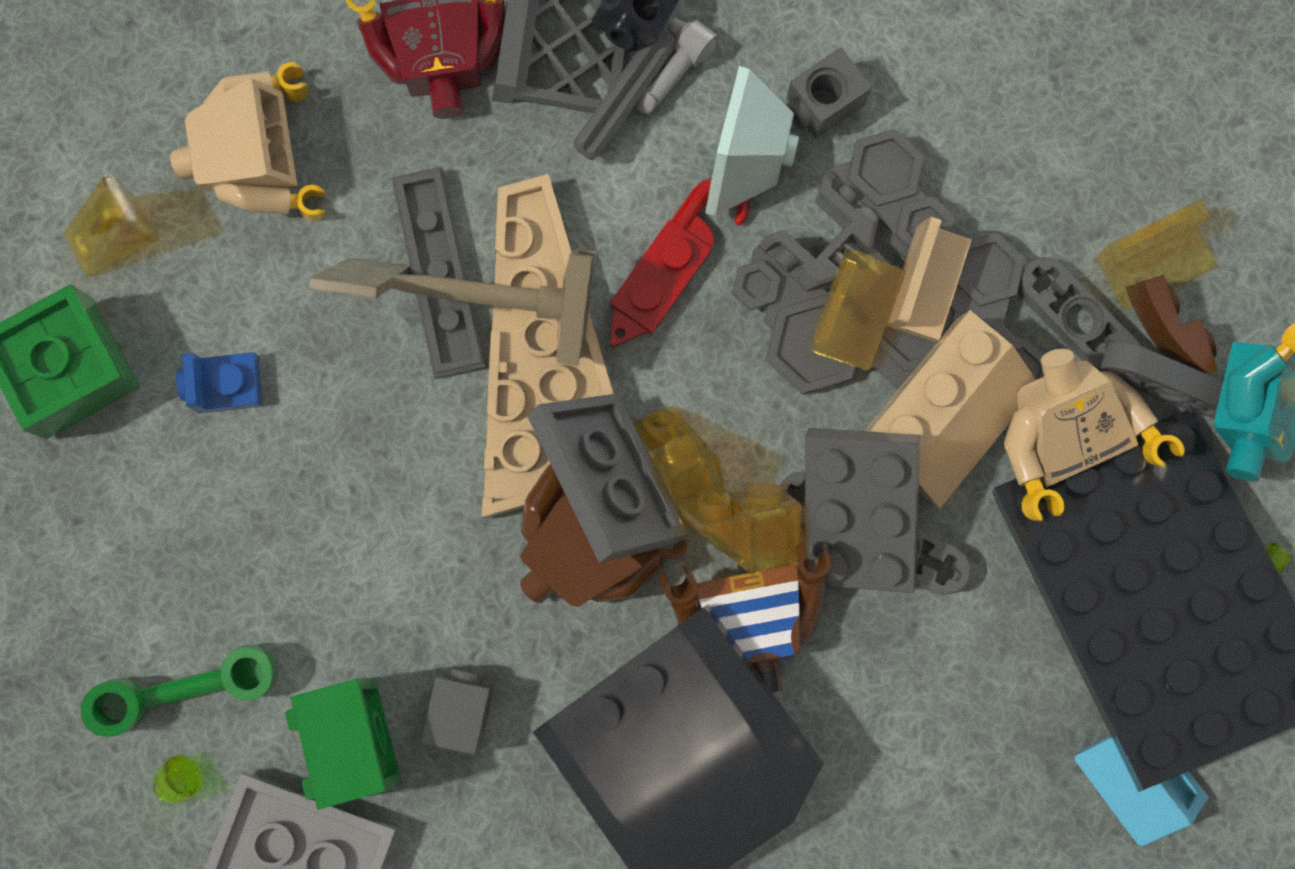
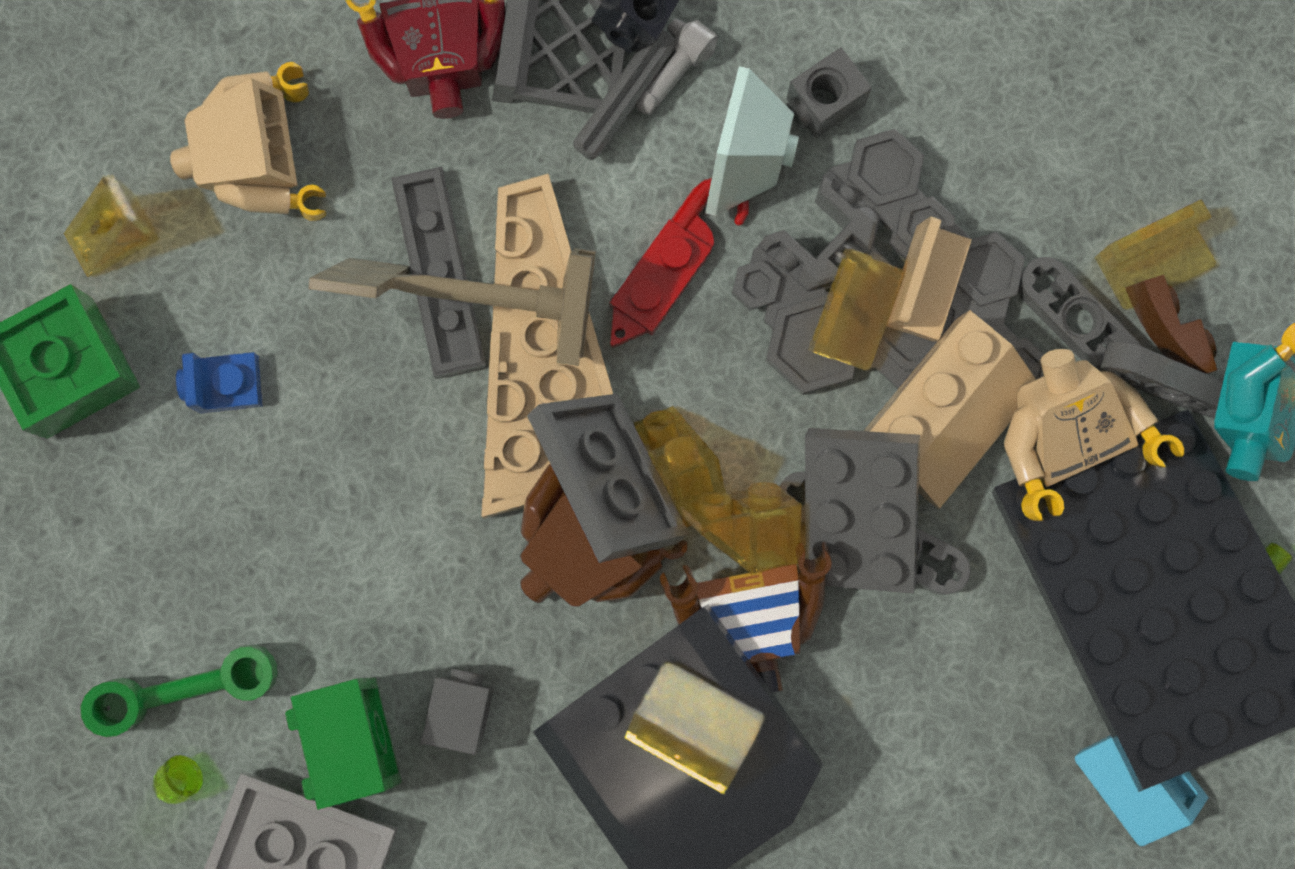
(694, 727): none -> clear yellow panel

